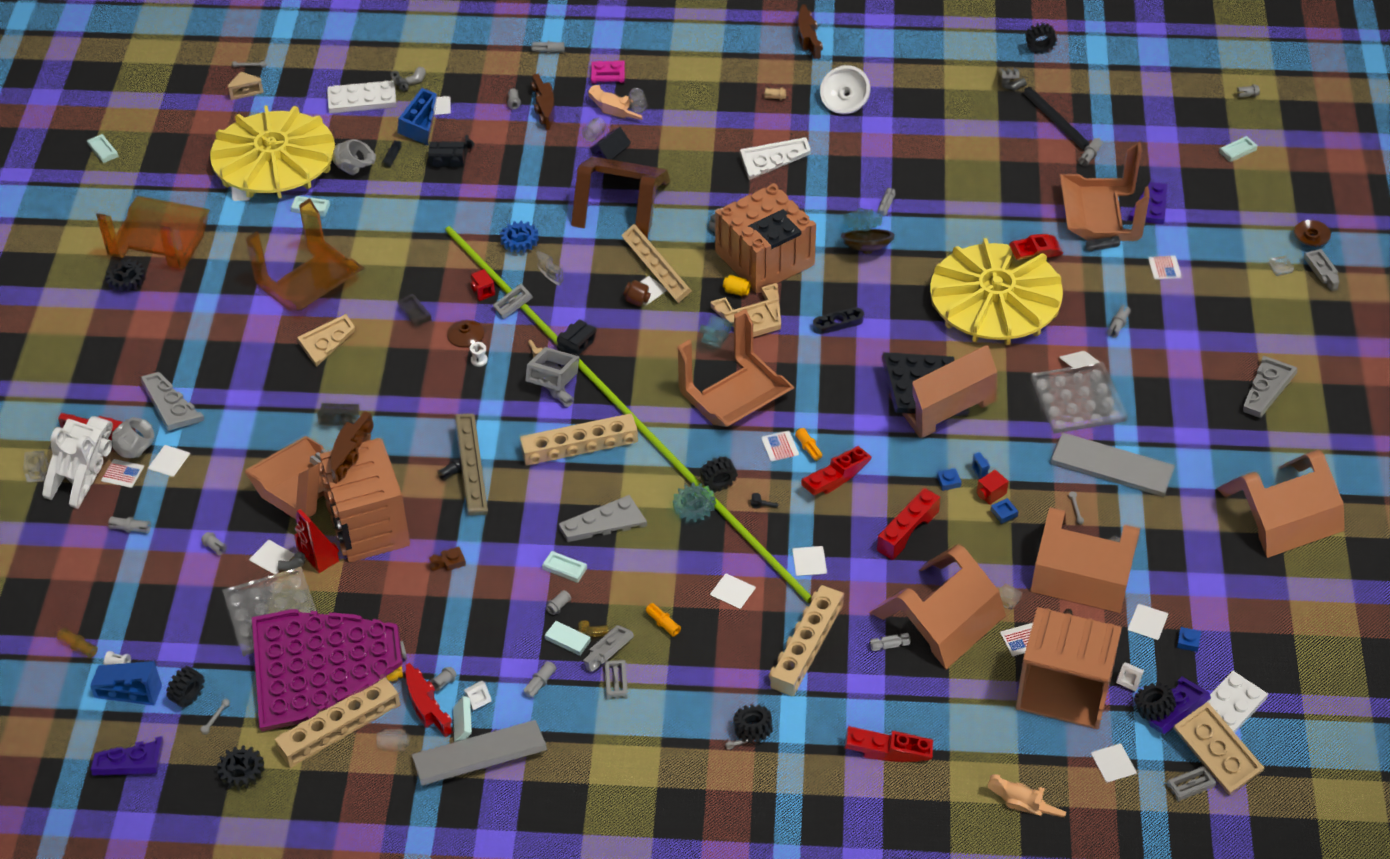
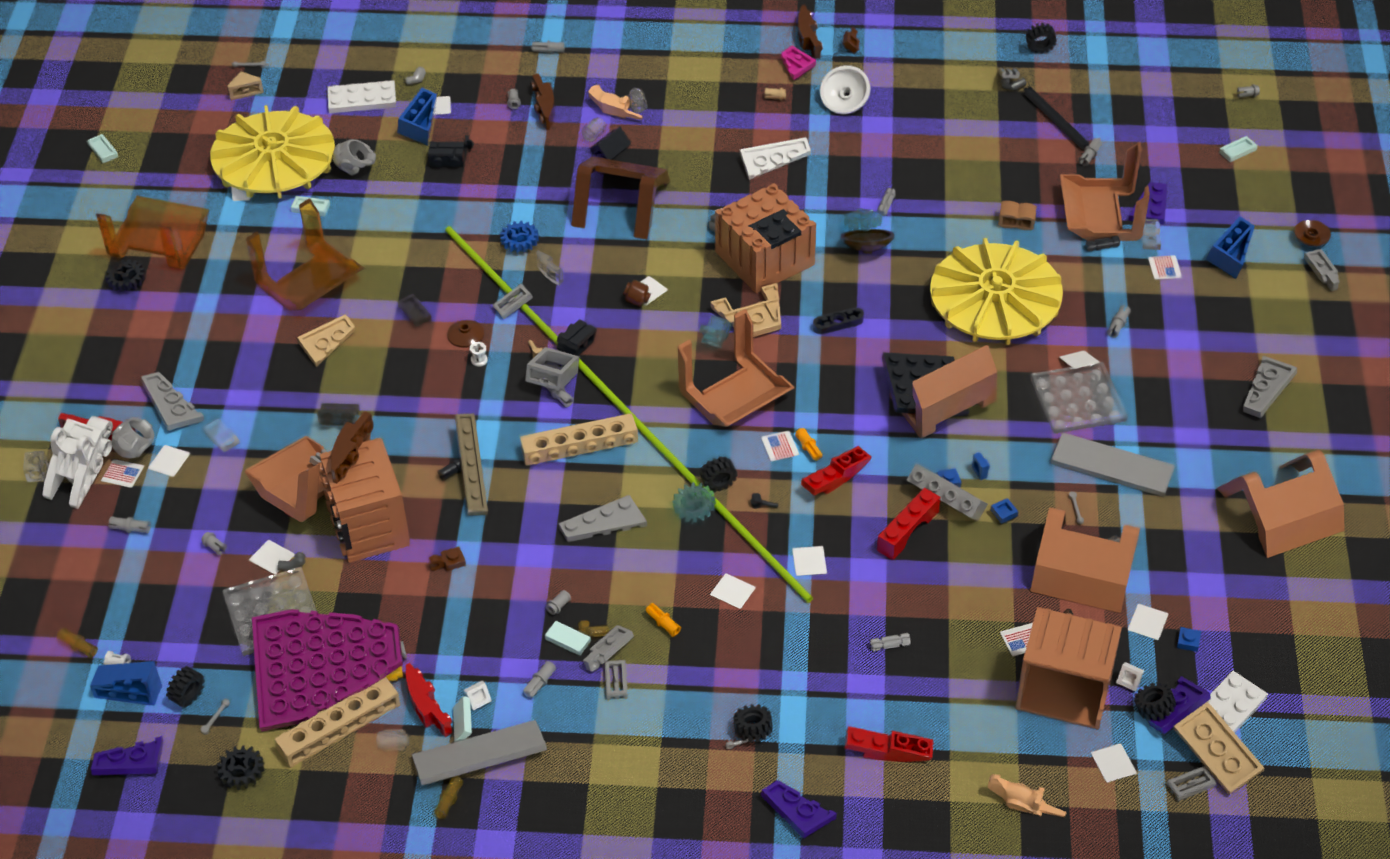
(220, 435): none -> clear slope
(314, 544): red wedge -> none
(392, 153): black axle -> none
(400, 81): dark grey arm -> none
(447, 676): light grey pin -> none
(448, 797): none -> clear yellow pin
(482, 285): red brick -> none
(564, 566): light aqua tile -> none
(608, 71): dark pink plate -> none
(656, 263): tan plate -> none
(737, 285): yellow brick -> none
(797, 62): none -> dark pink wing
(797, 811): none -> dark purple wing
(806, 641): tan brick -> none
(850, 41): none -> reddish brown plate
(949, 492): none -> light grey brick
(956, 612): nougat piece -> none
(992, 487): red brick -> none
(1010, 596): clear plate -> none
(1017, 215): none -> medium nougat brick
(1036, 245): red slope -> none
(1151, 235): none -> clear slope
(1230, 249): none -> blue wedge
(1281, 265): clear plate -> none

